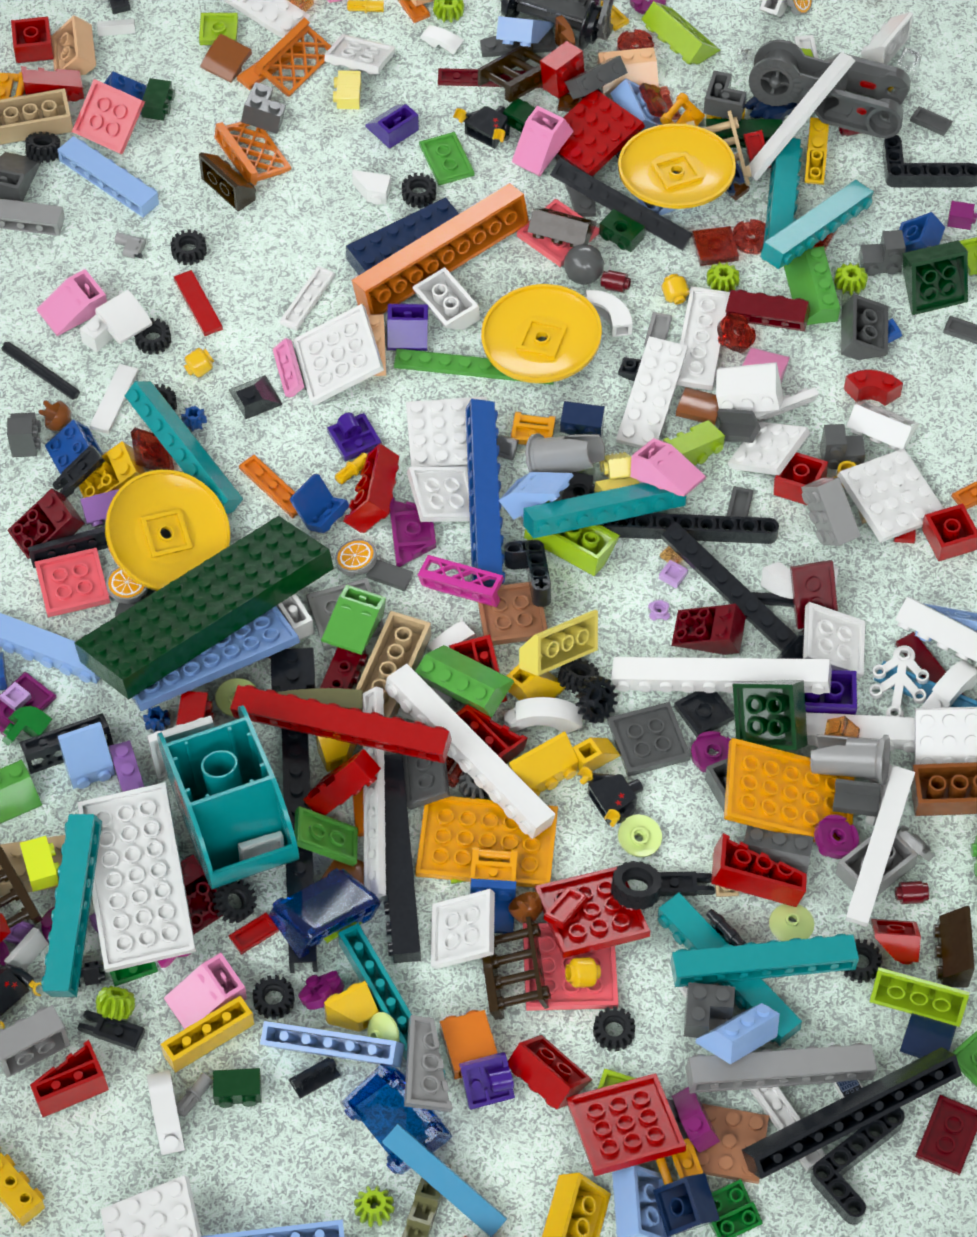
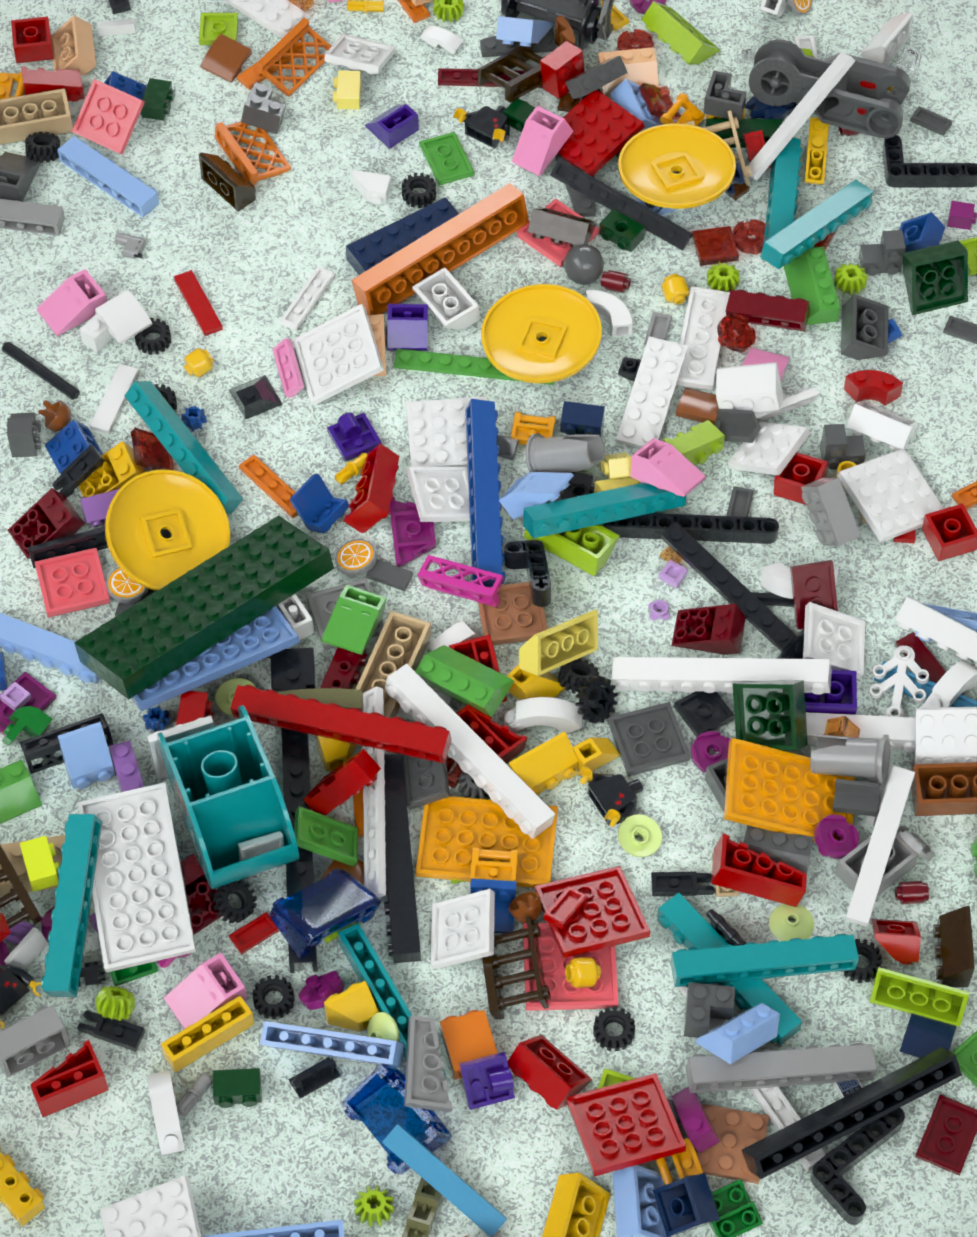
(188, 238): black tyre -> none
(633, 898): black tyre -> none

